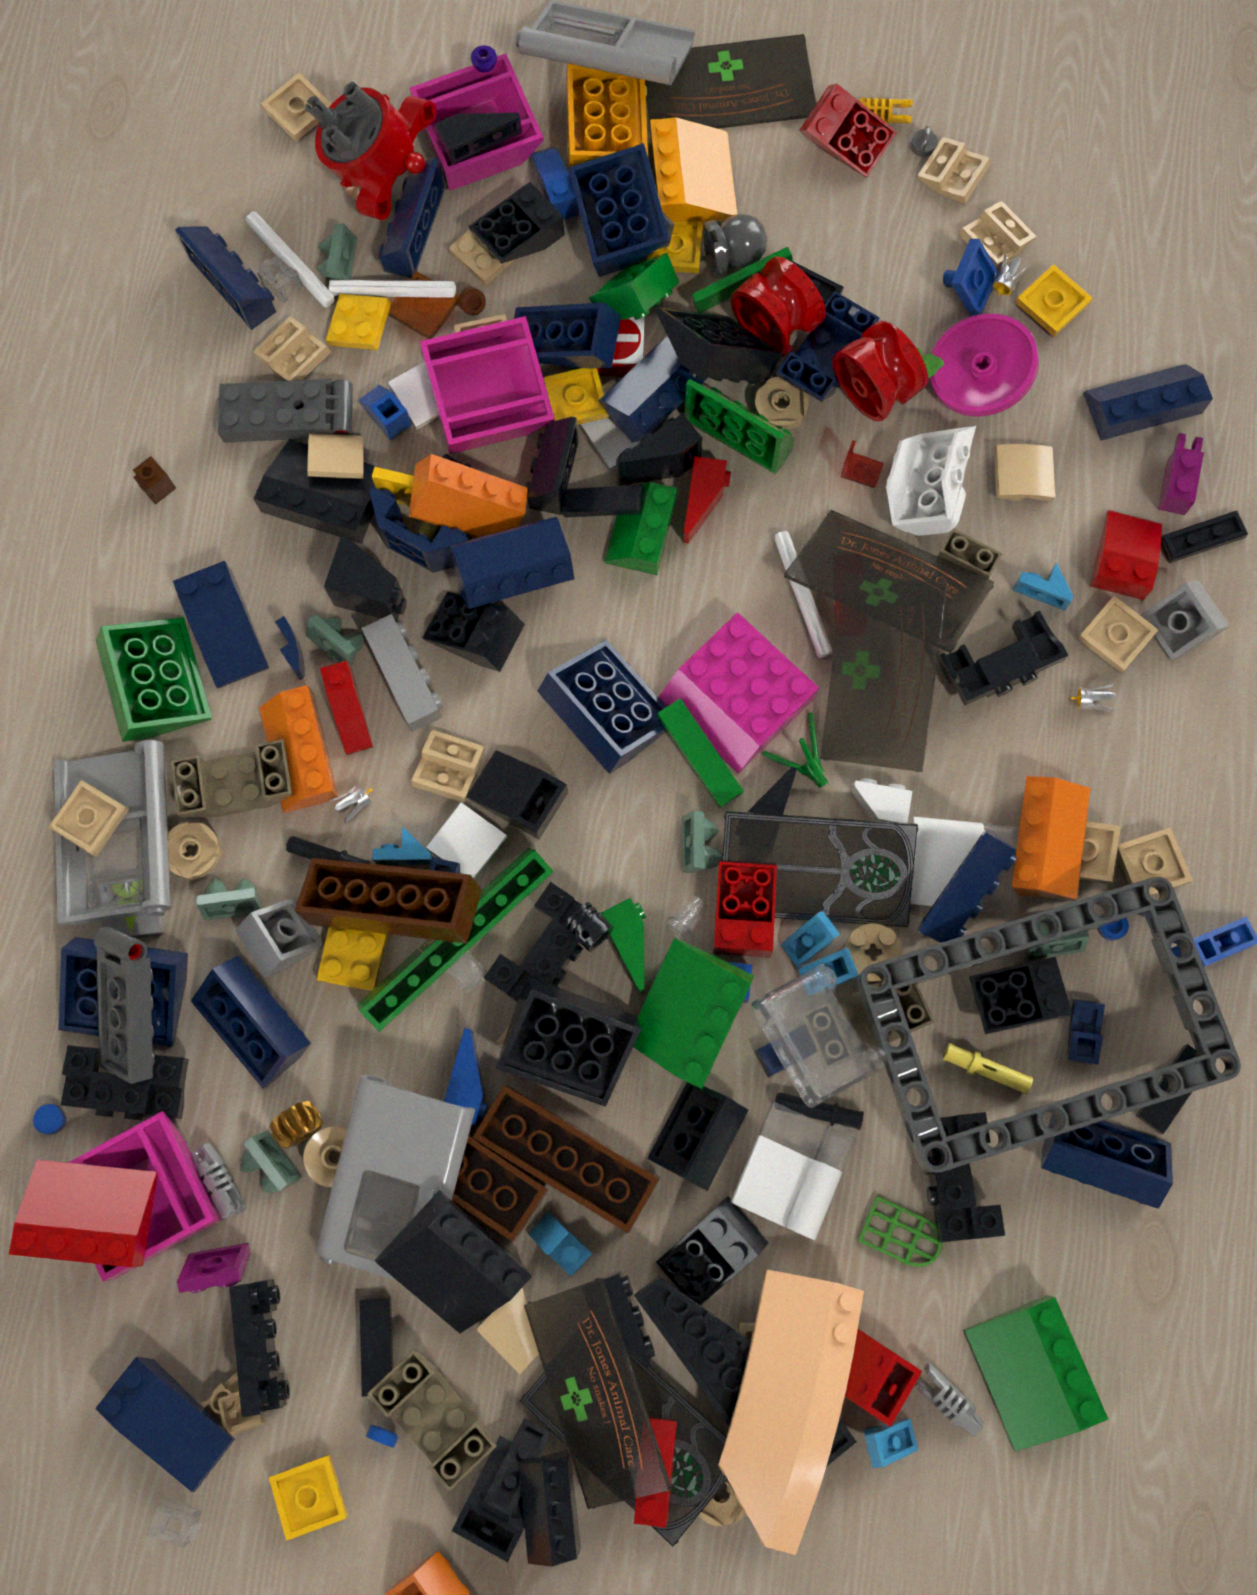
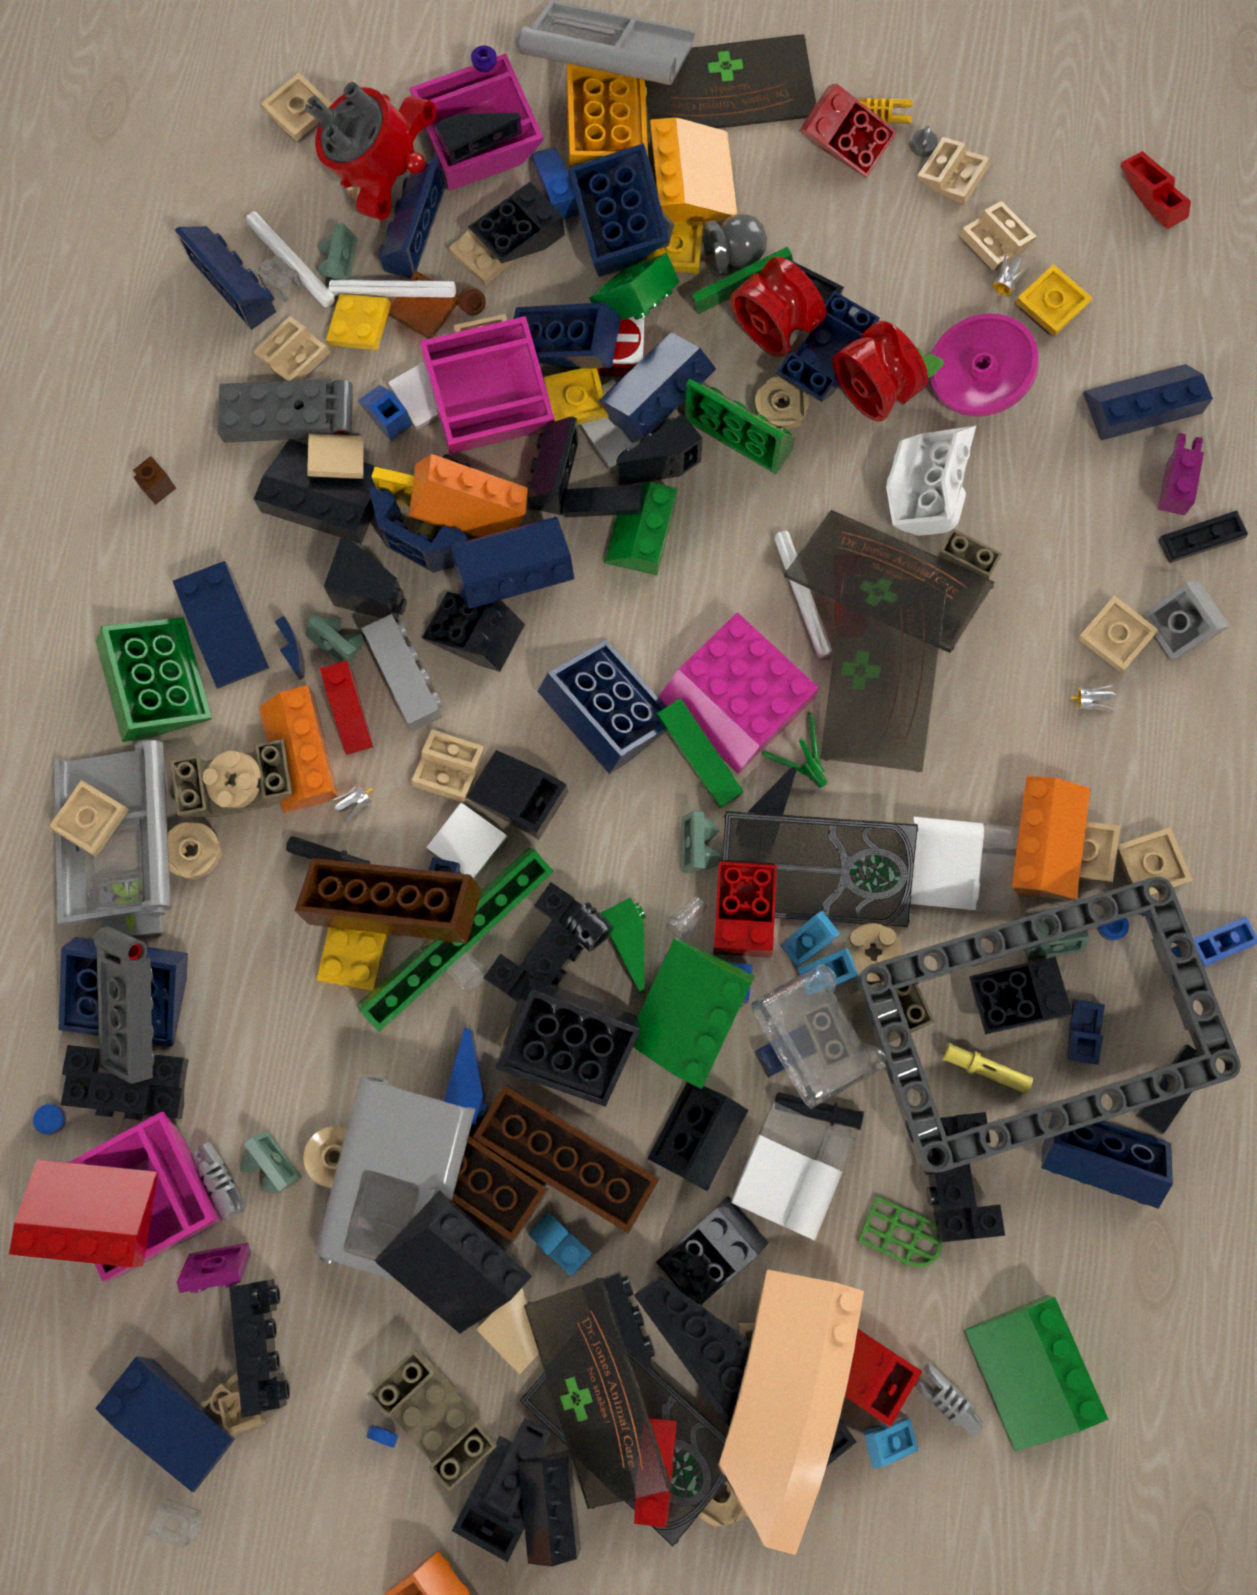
(218, 775): none -> tan plate
(220, 903): sand green tile -> none
(250, 1021): dark blue slope -> none
(278, 937): light grey slope -> none
(296, 1124): pearl gold gear -> none
(308, 1497): yellow plate -> none
(375, 1342): black tile -> none
(410, 854): dark azure slope -> none
(706, 490): red slope -> none
(718, 347): black slope -> none
(861, 468): clear red bracket -> none
(883, 802): white slope -> none
(967, 888): dark blue slope -> none
(973, 277): blue tile -> none
(1006, 667): black bracket -> none
(1024, 472): tan slope -> none
(1050, 591): dark azure slope -> none
(1127, 556): red slope -> none
(1156, 189): none -> red slope

